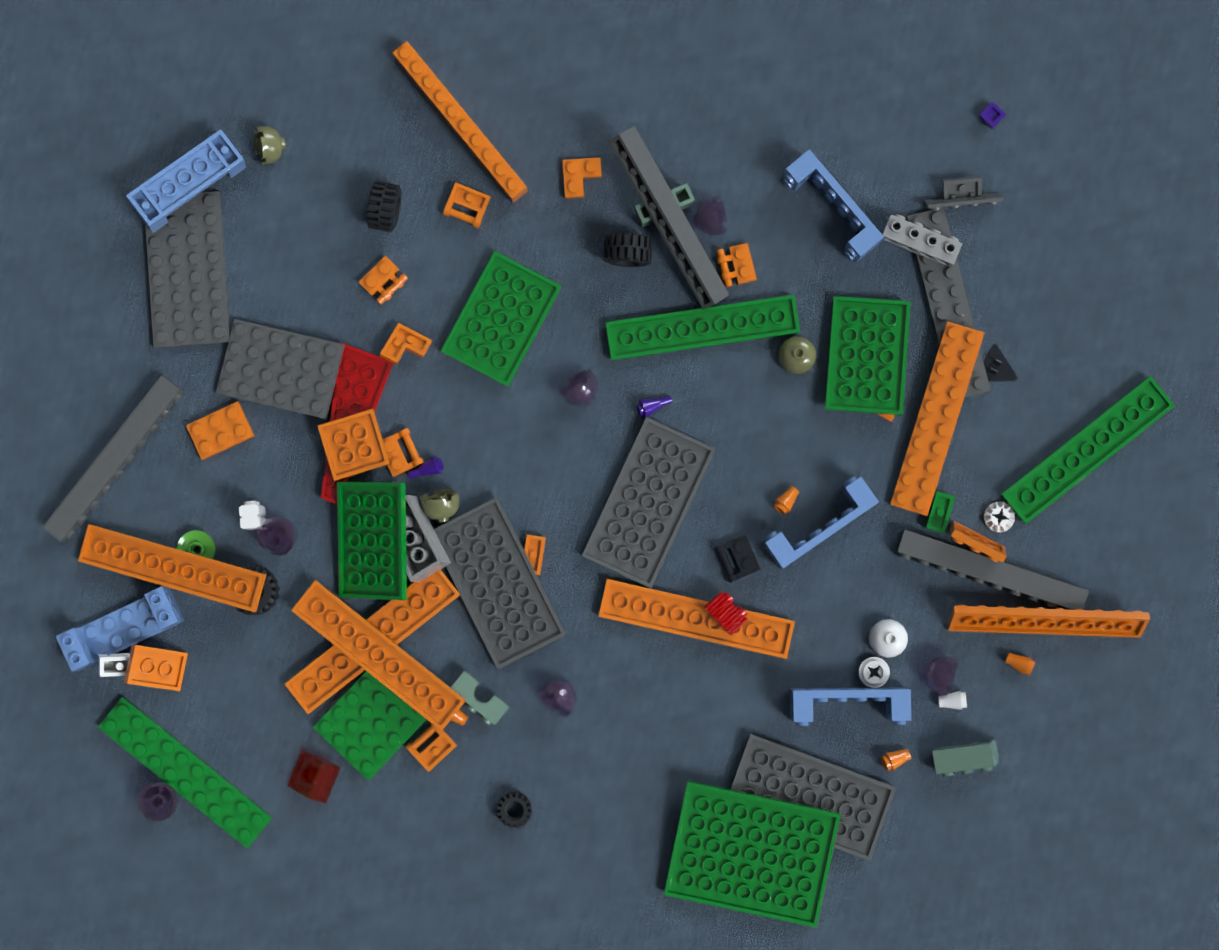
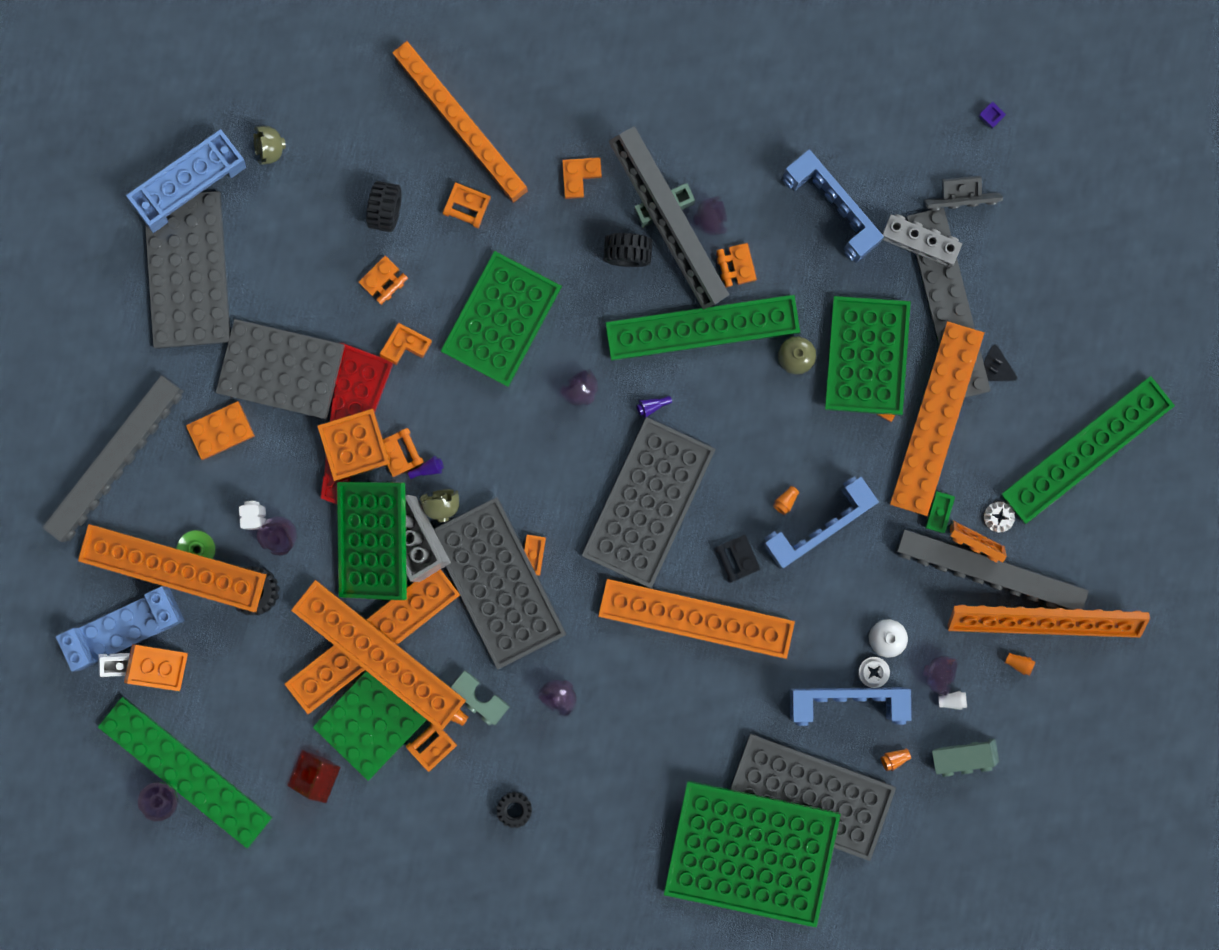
(726, 612): red brick -> none

